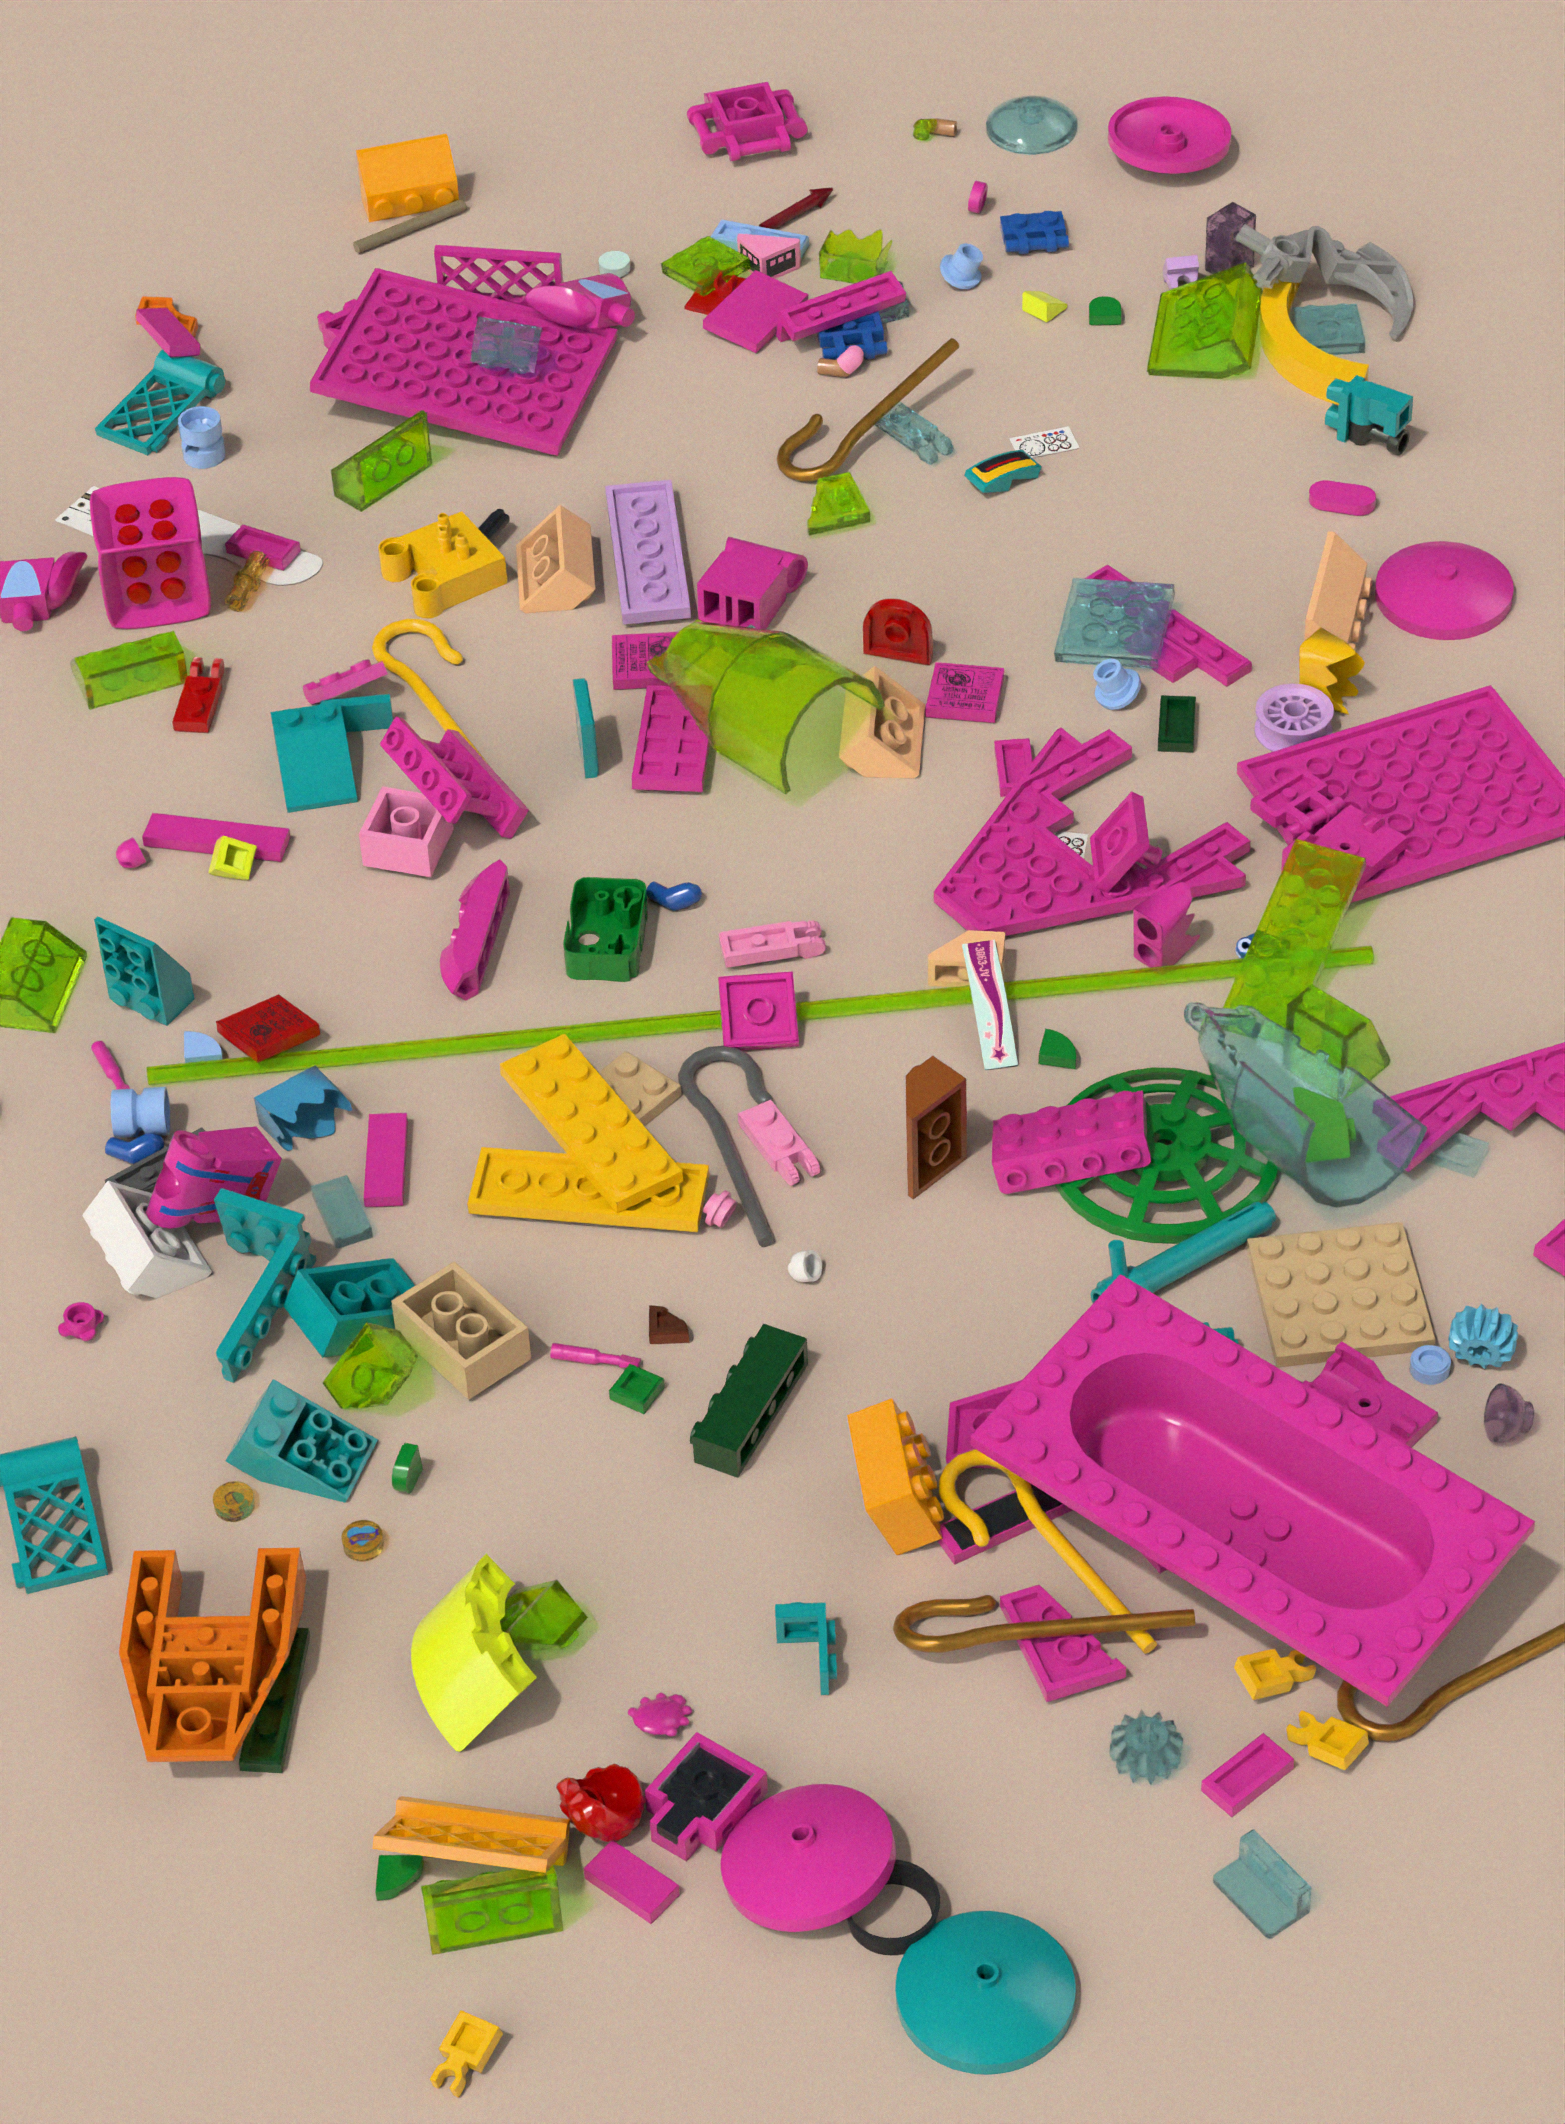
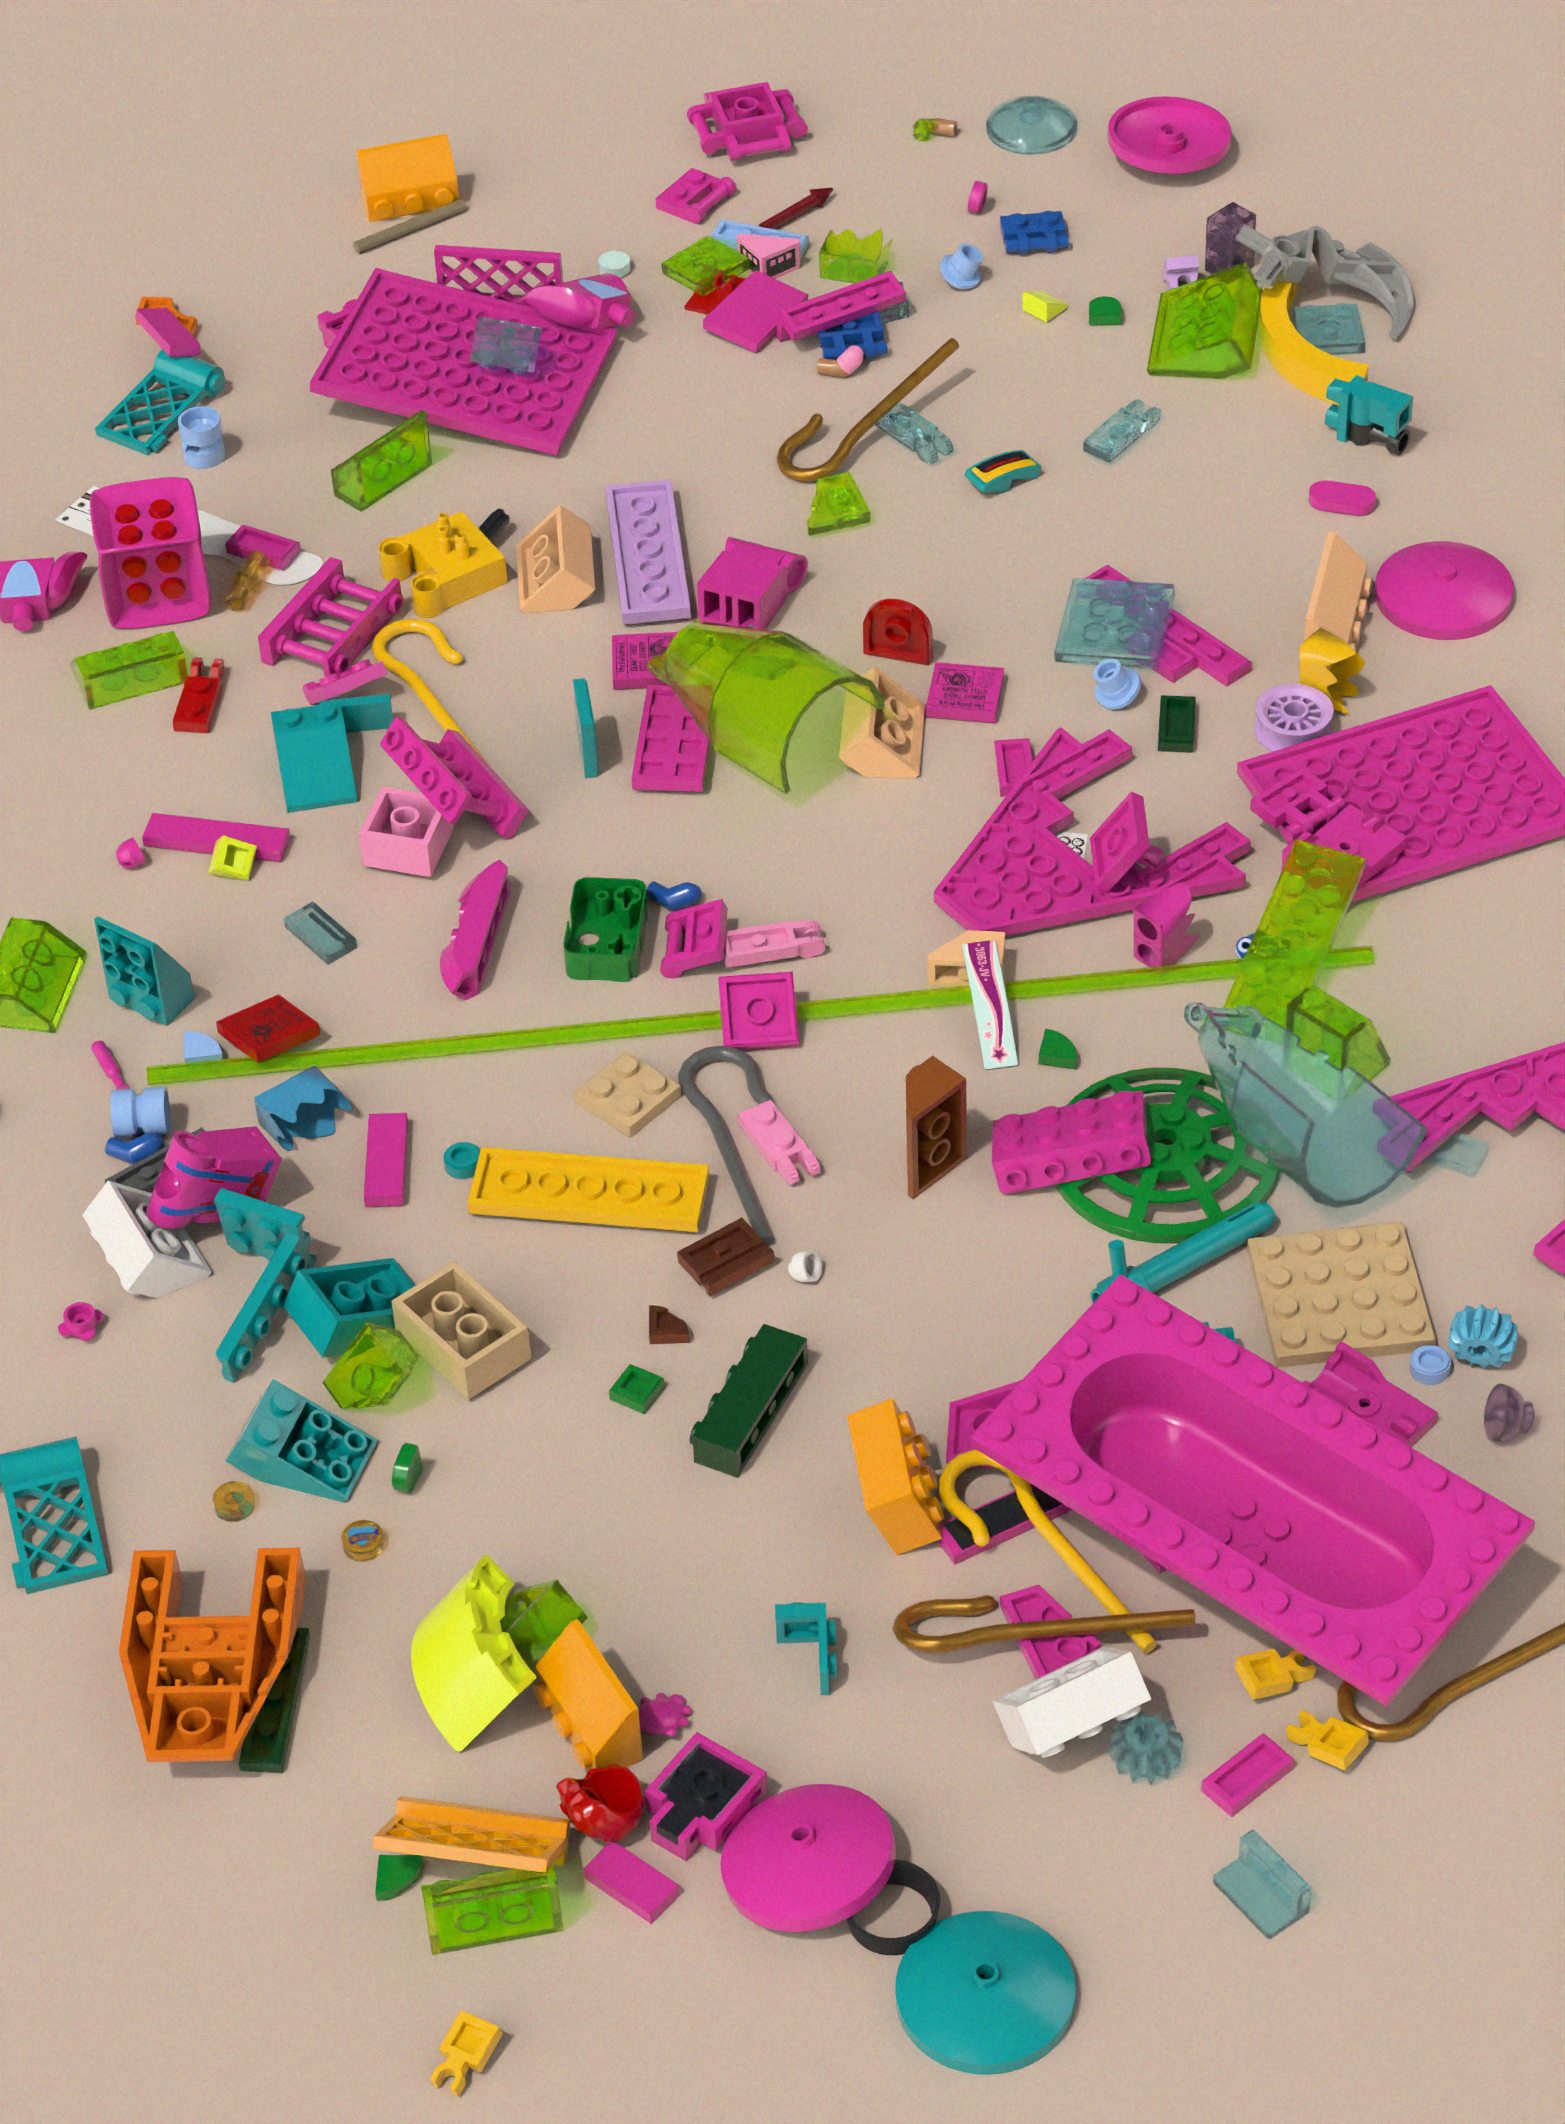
(317, 598): none -> dark pink fence
(320, 933): none -> clear light blue tile
(341, 1212): clear light blue tile -> none
(461, 1160): none -> teal tile
(588, 1701): none -> light orange slope
(590, 1356): dark pink piece -> none
(591, 1123): yellow plate -> none
(694, 195): none -> dark pink plate
(704, 937): none -> dark pink plate
(719, 1209): bright pink plate -> none
(725, 1256): none -> copper plate
(1045, 442): white sticker -> none
(1072, 1701): none -> white brick
(1121, 430): none -> clear light blue hinge
(1332, 1129): bright green slope -> none

